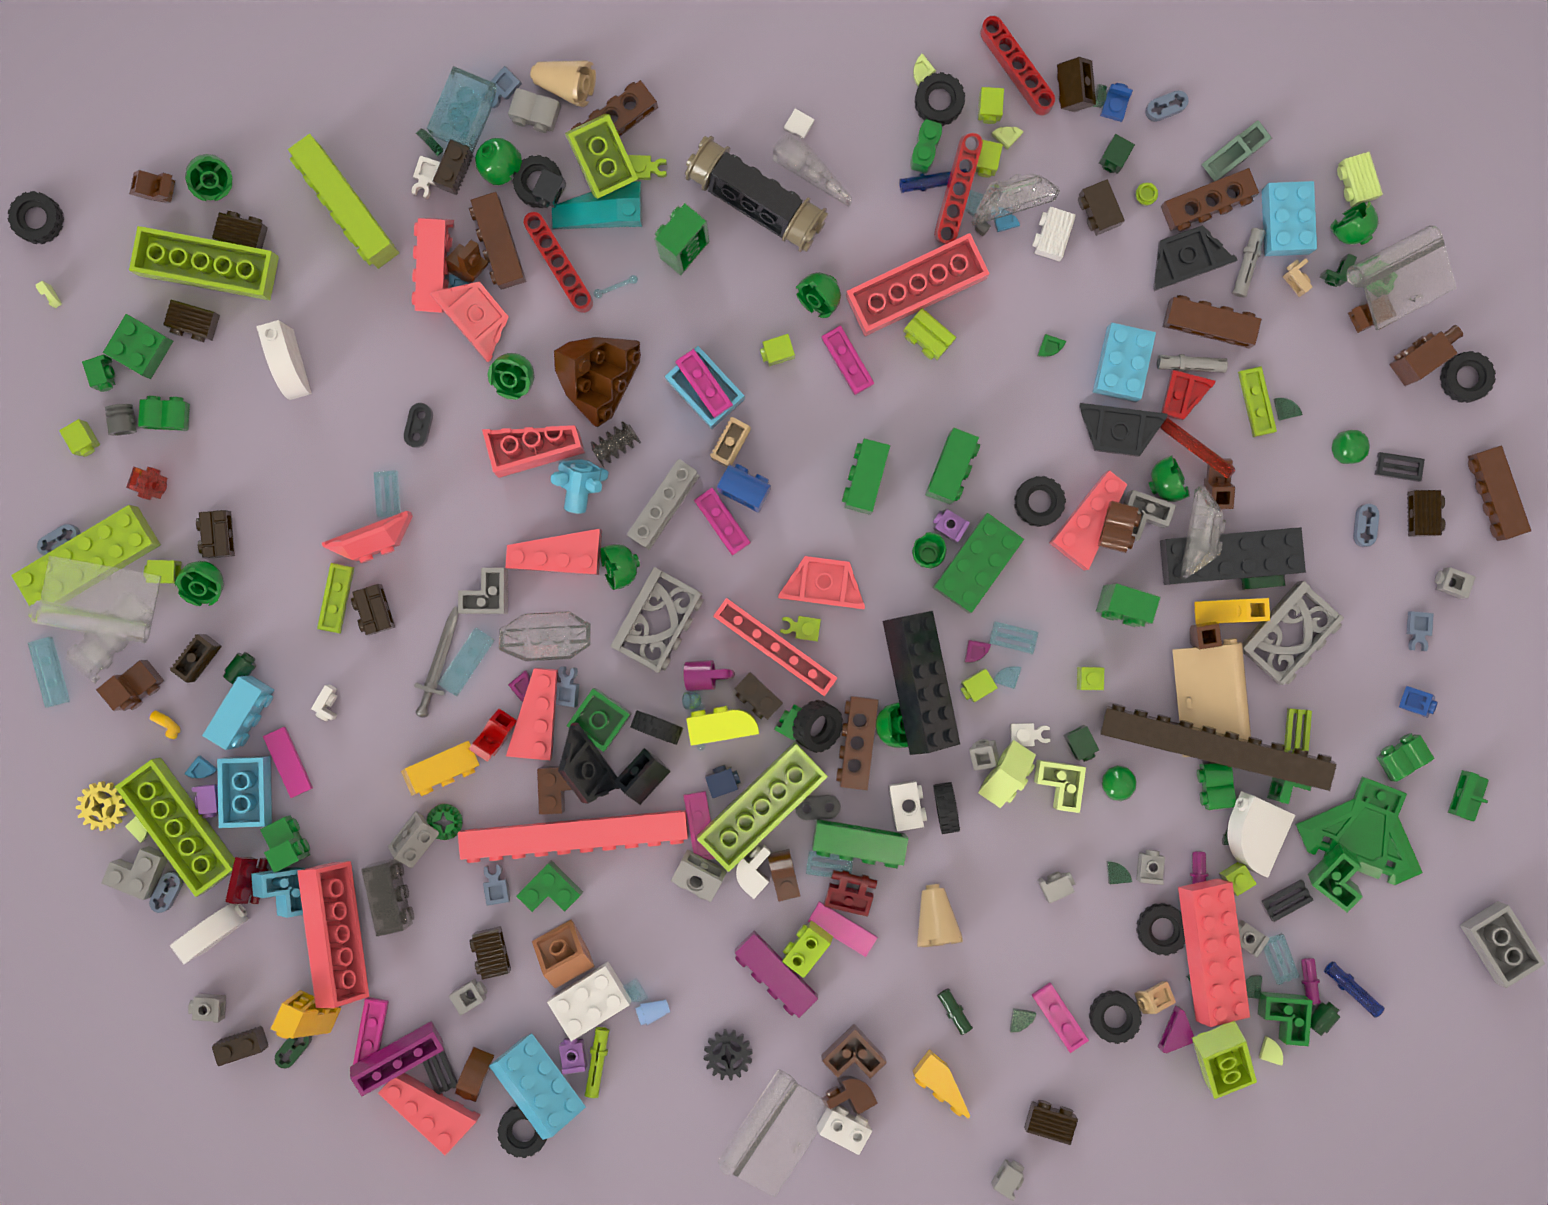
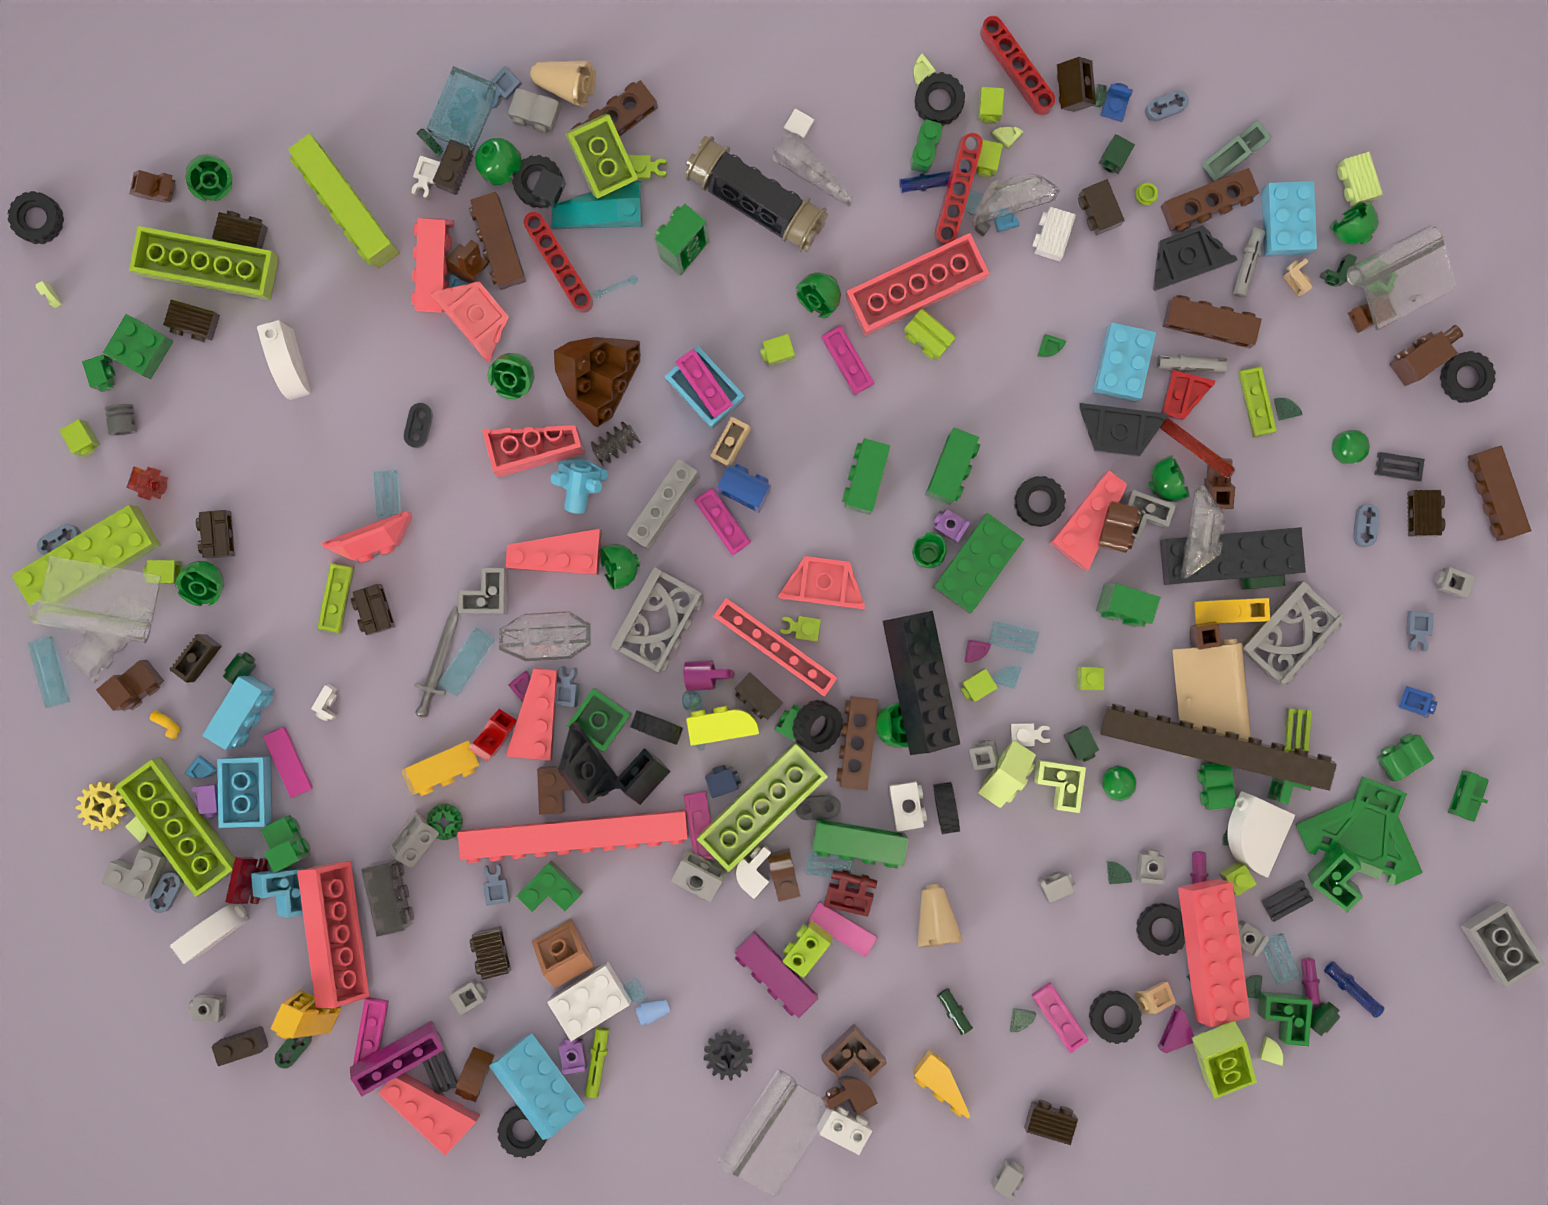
(164, 414): green brick -> none

